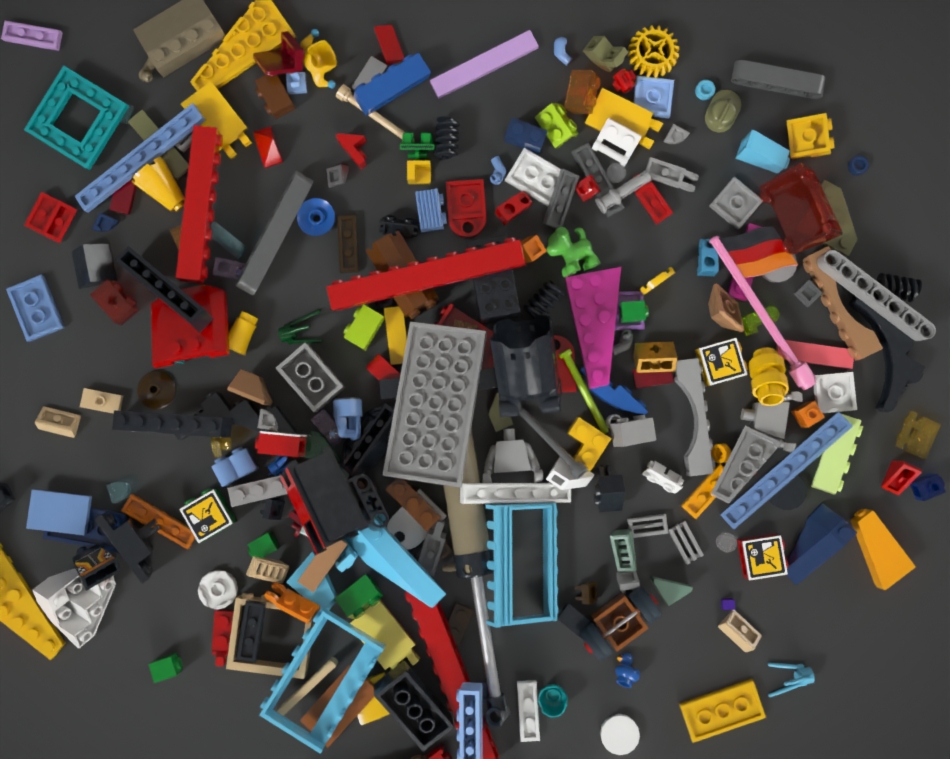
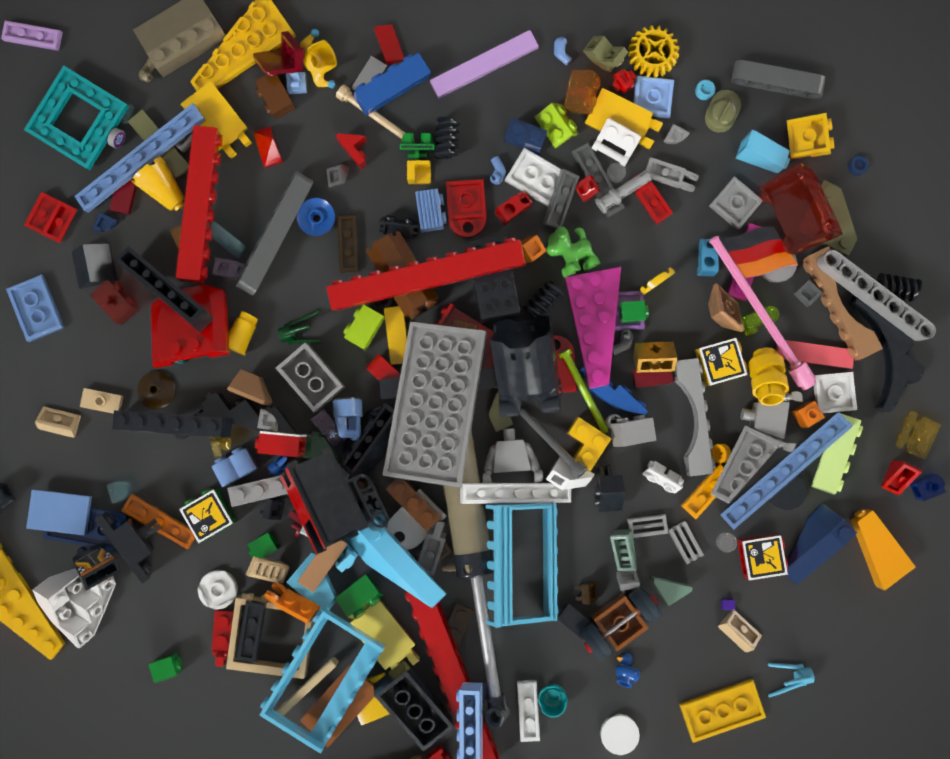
(116, 138): none -> tile

